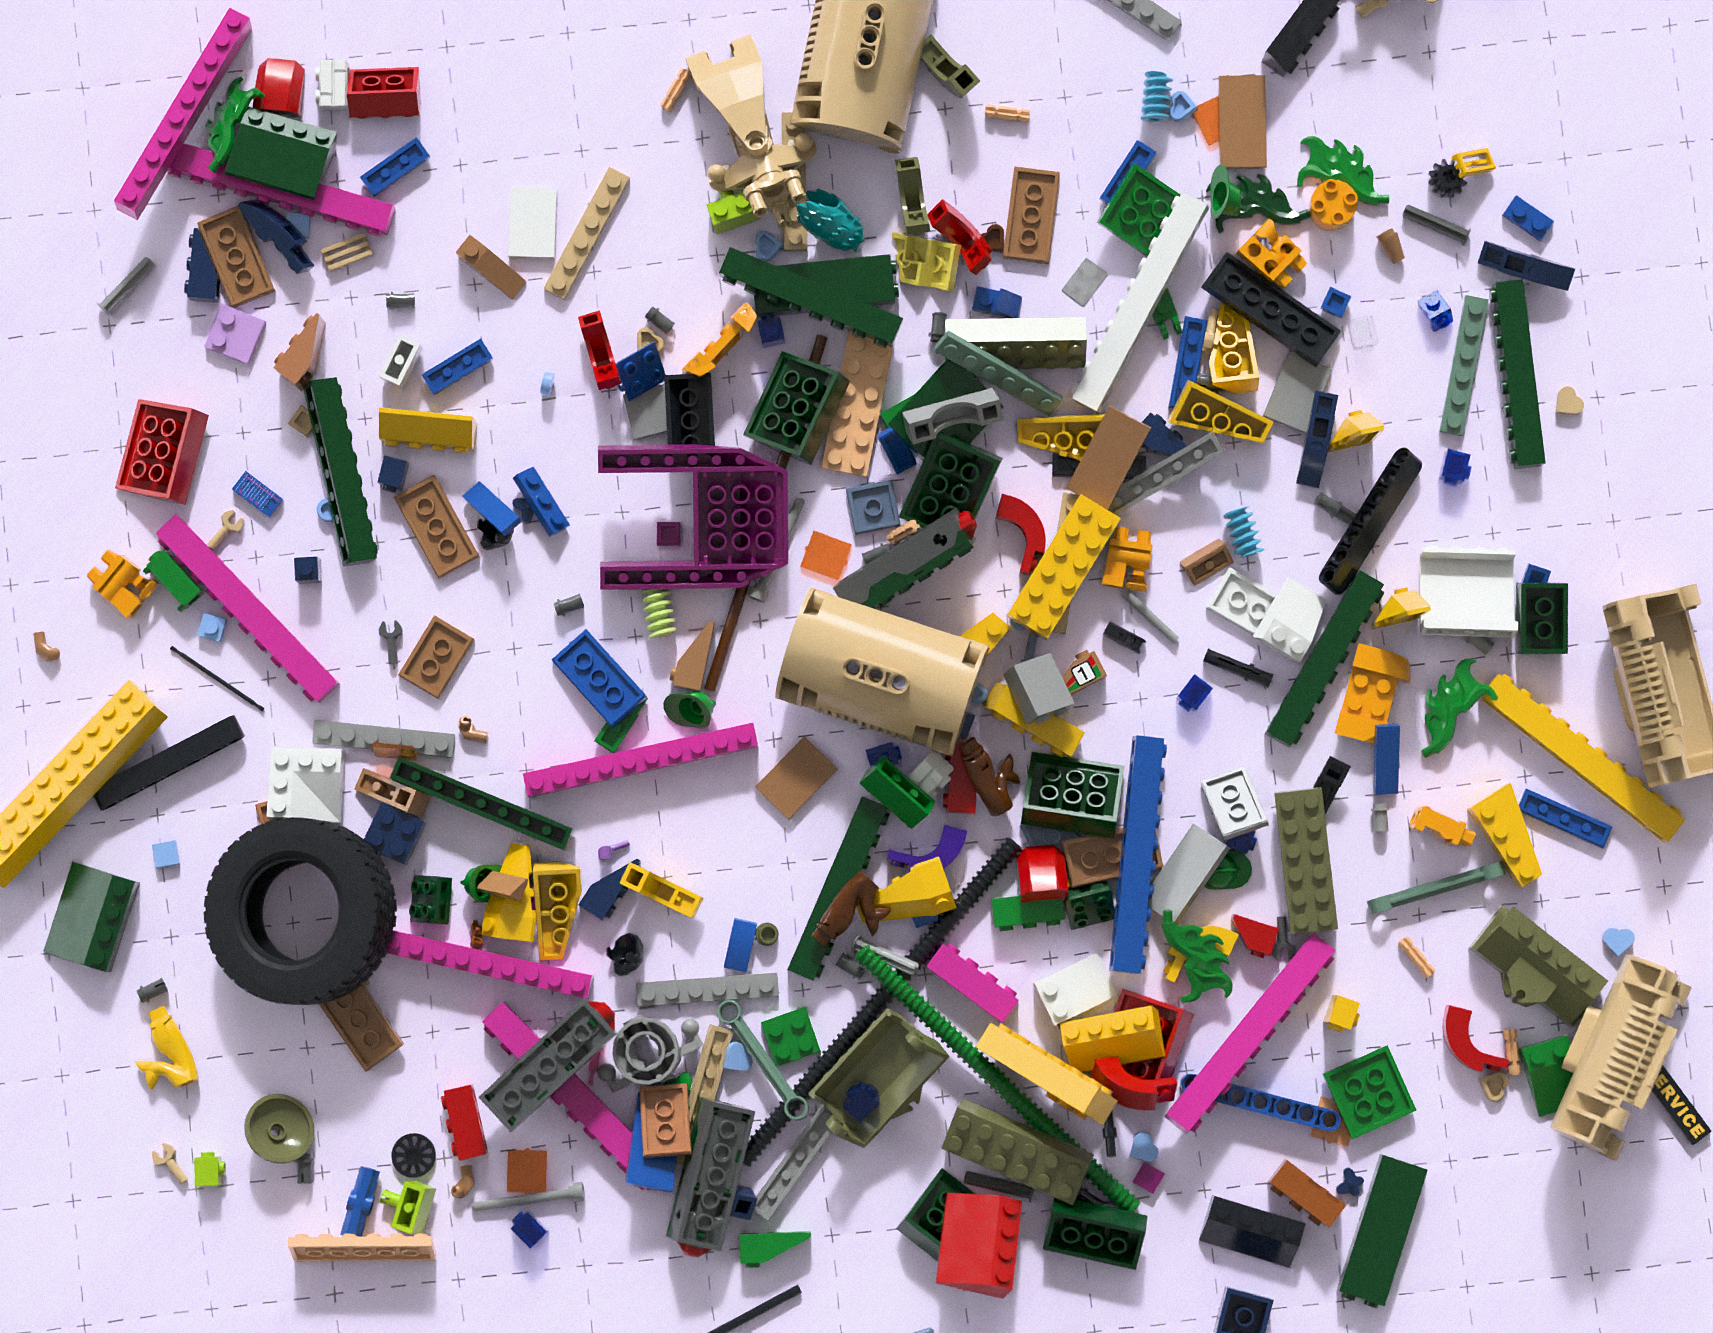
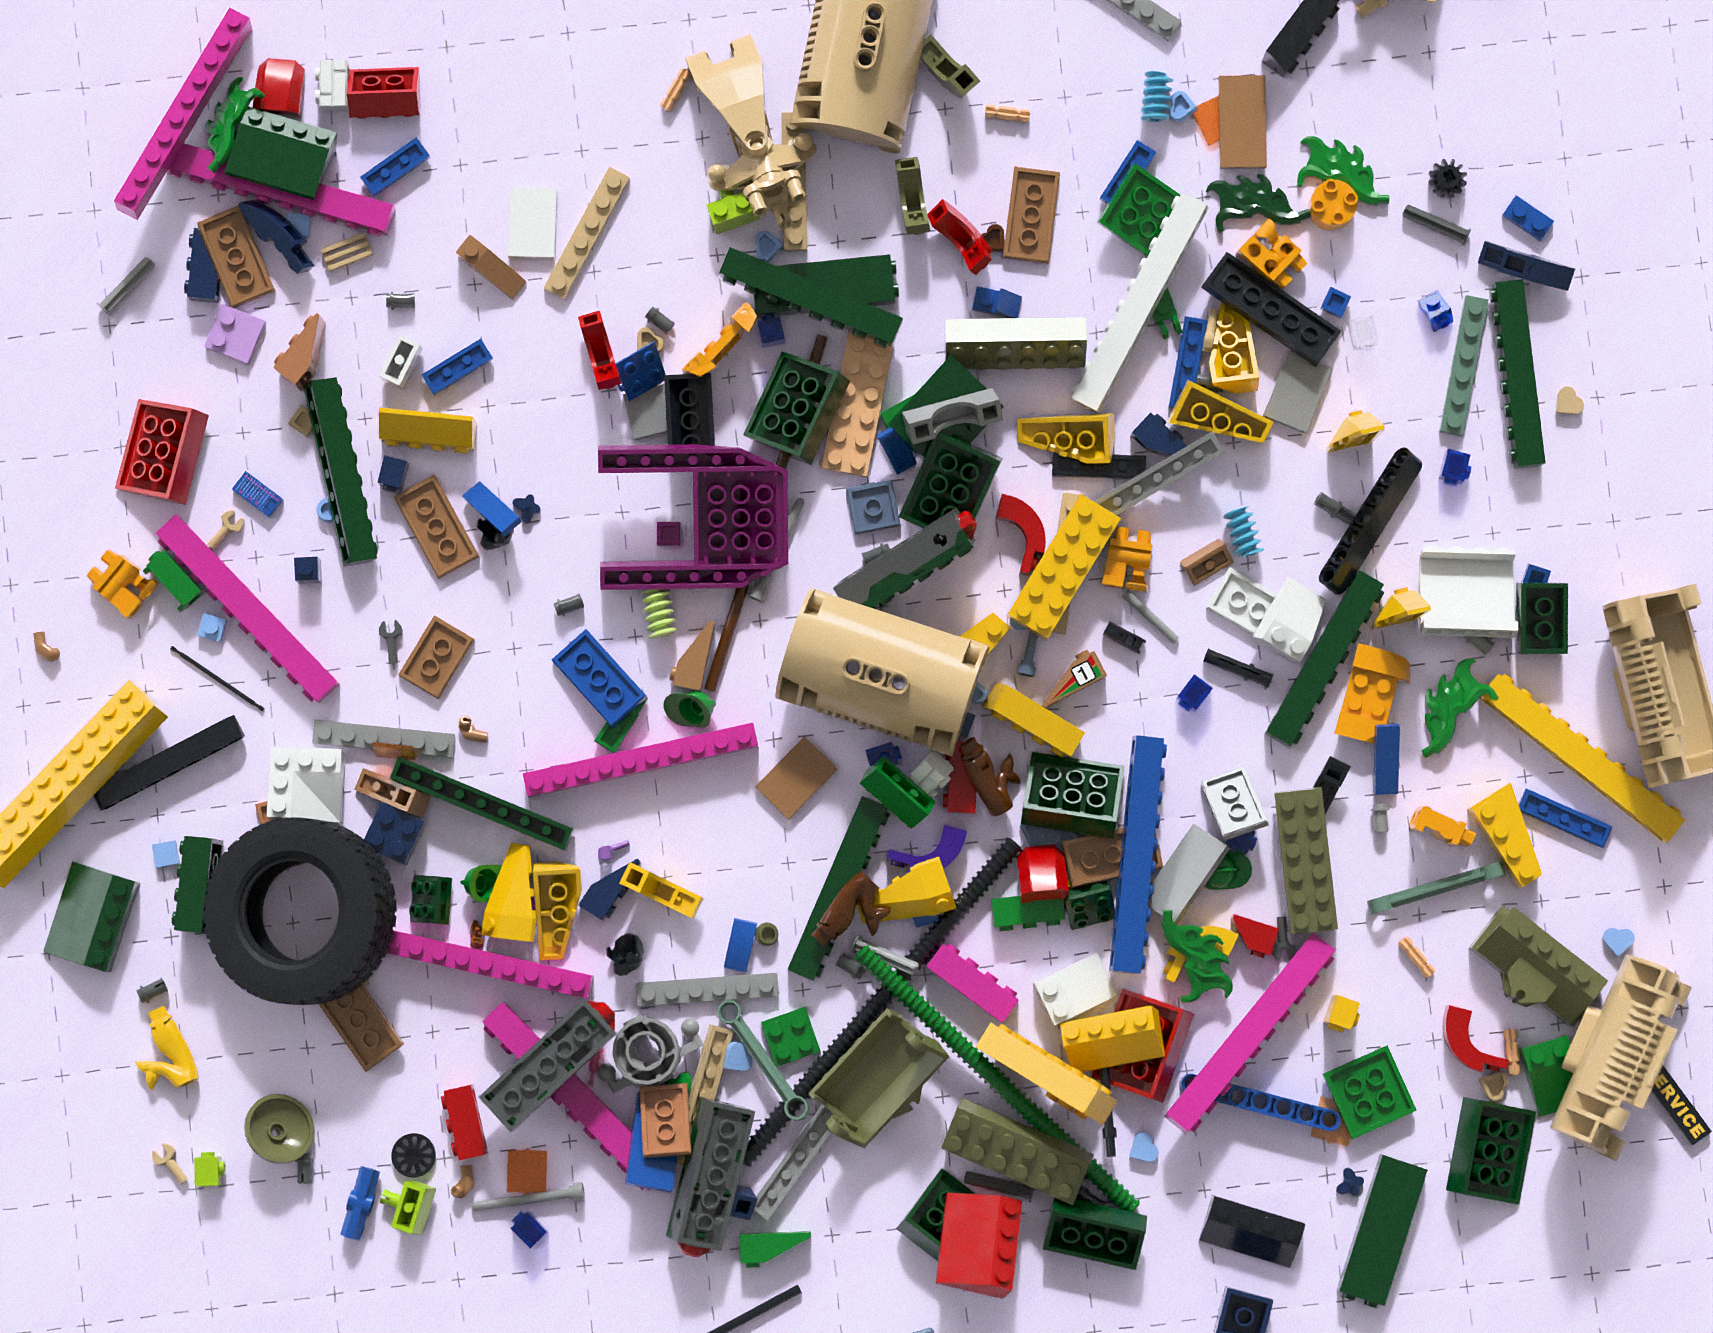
(194, 872): none -> dark green brick
(367, 1248): light nougat plate -> none
(504, 886): medium nougat slope -> none
(541, 501): blue plate -> none
(547, 383): light blue tile -> none
(826, 555): clear orange piece -> none
(830, 220): teal head -> none
(861, 1100): clear blue brick -> none
(903, 532): light nougat axle -> none
(926, 261): light yellow slope -> none
(938, 326): dark grey pin -> none
(998, 373): sand green plate -> none
(1039, 689): light grey brick -> none
(1084, 281): flat silver sticker -> none
(1108, 457): medium nougat tile -> none
(1132, 1091): red arch -> none
(1148, 1177): magenta tile -> none
(1224, 194): green piece -> none
(1306, 1194): dark orange wedge -> none
(1317, 439): dark blue slope -> none
(1391, 245): medium nougat cone -> none
(1474, 171): yellow tile -> none
(1490, 1150): none -> dark green slope

